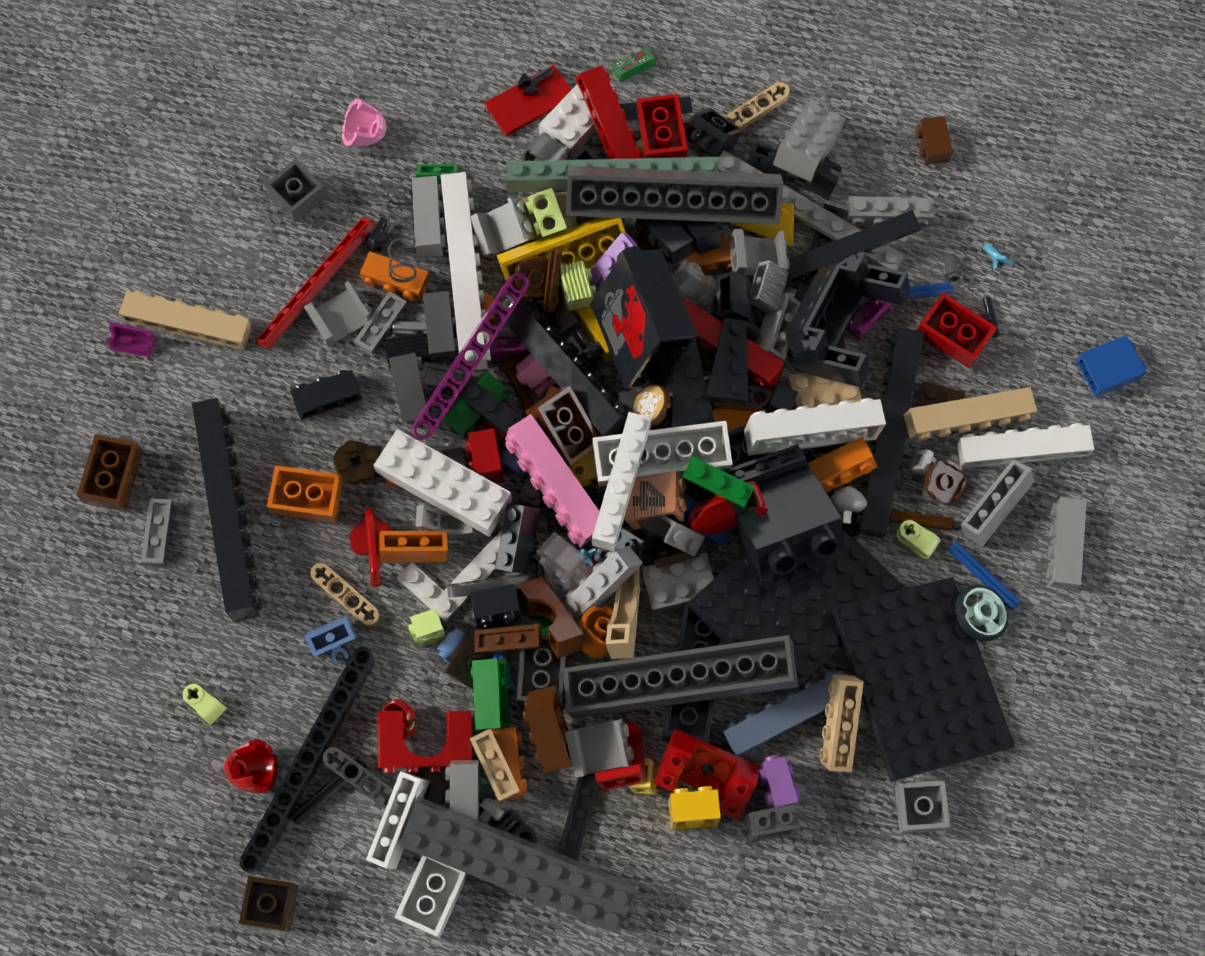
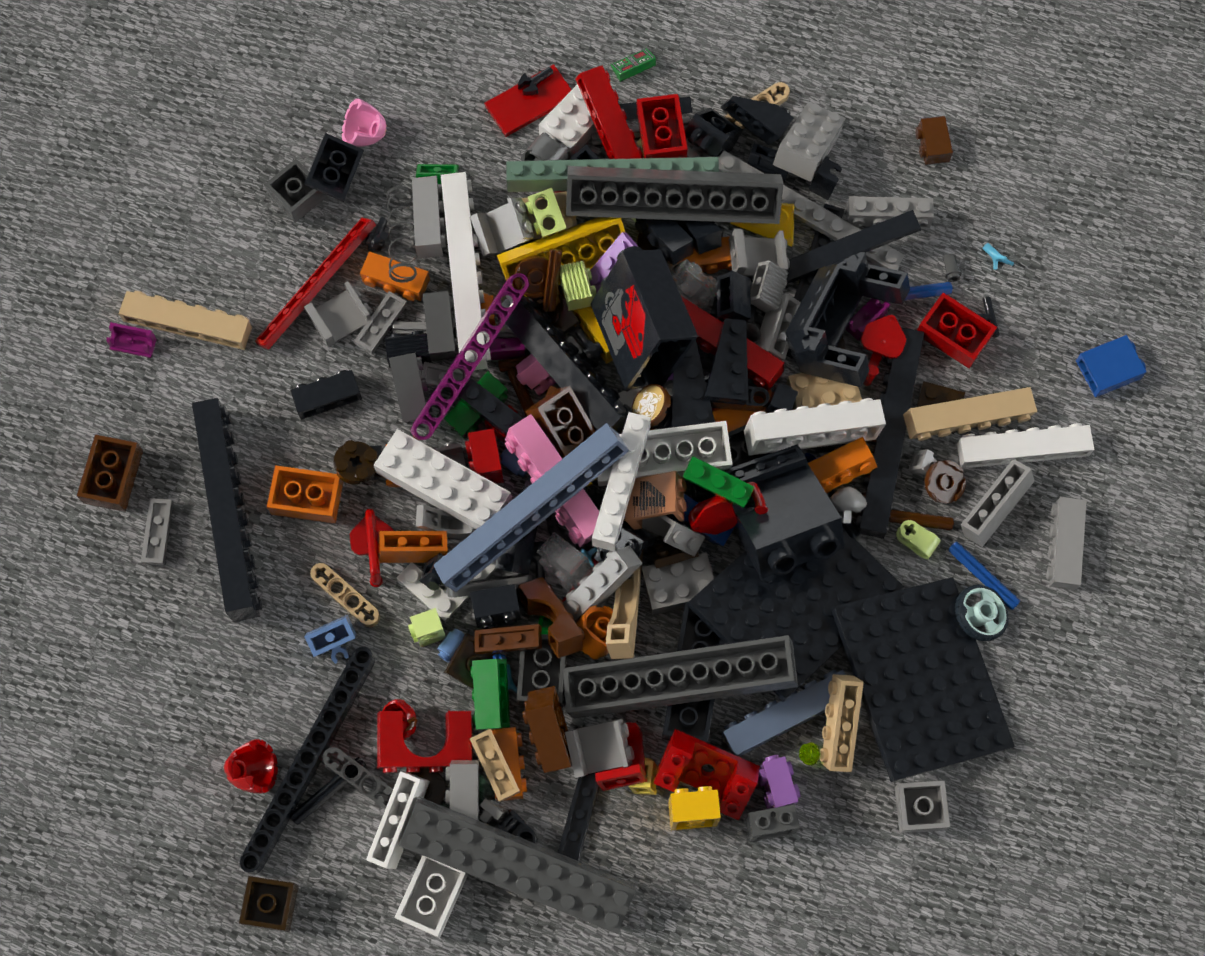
(206, 705): yellowish green piece -> none
(334, 167): none -> black slope
(430, 576): none -> black brick
(531, 507): none -> sand blue brick
(761, 118): none -> black slope
(809, 753): none -> clear neon green plate
(882, 338): none -> red piece

